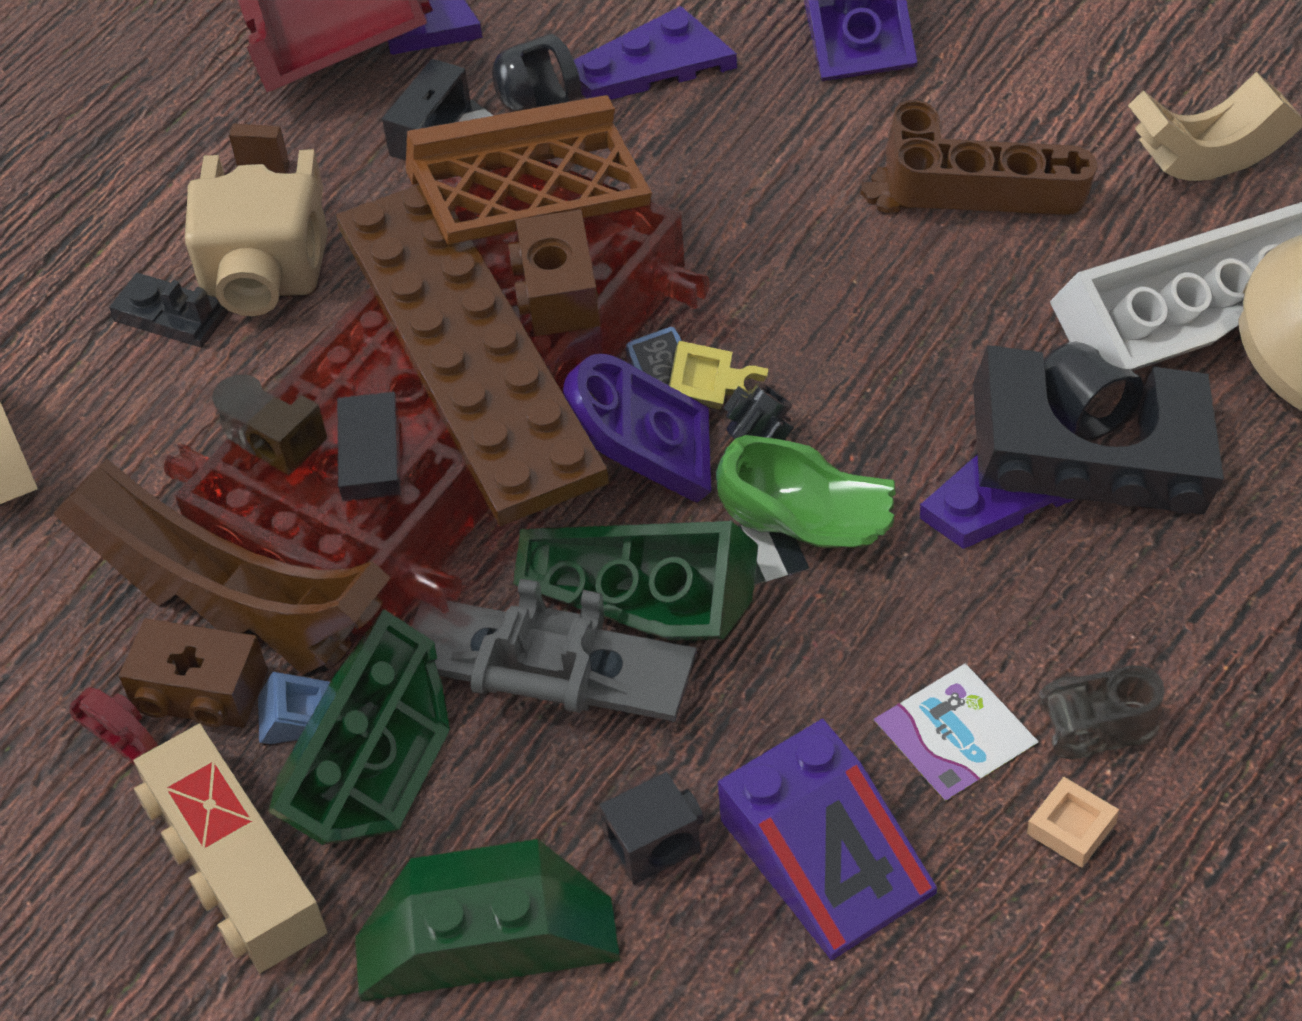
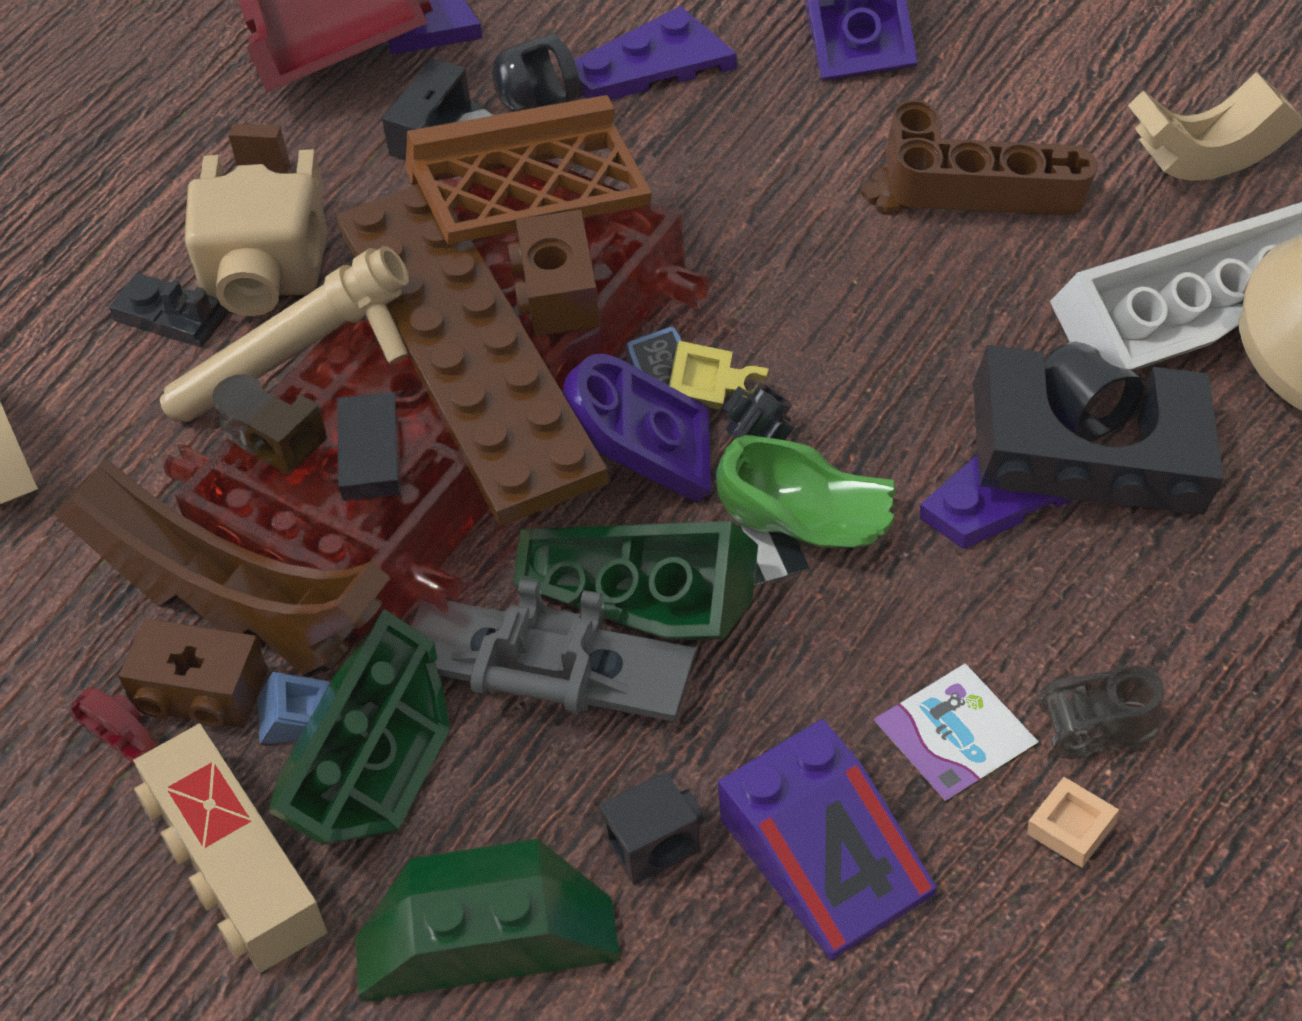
(345, 296): none -> tan cylinder

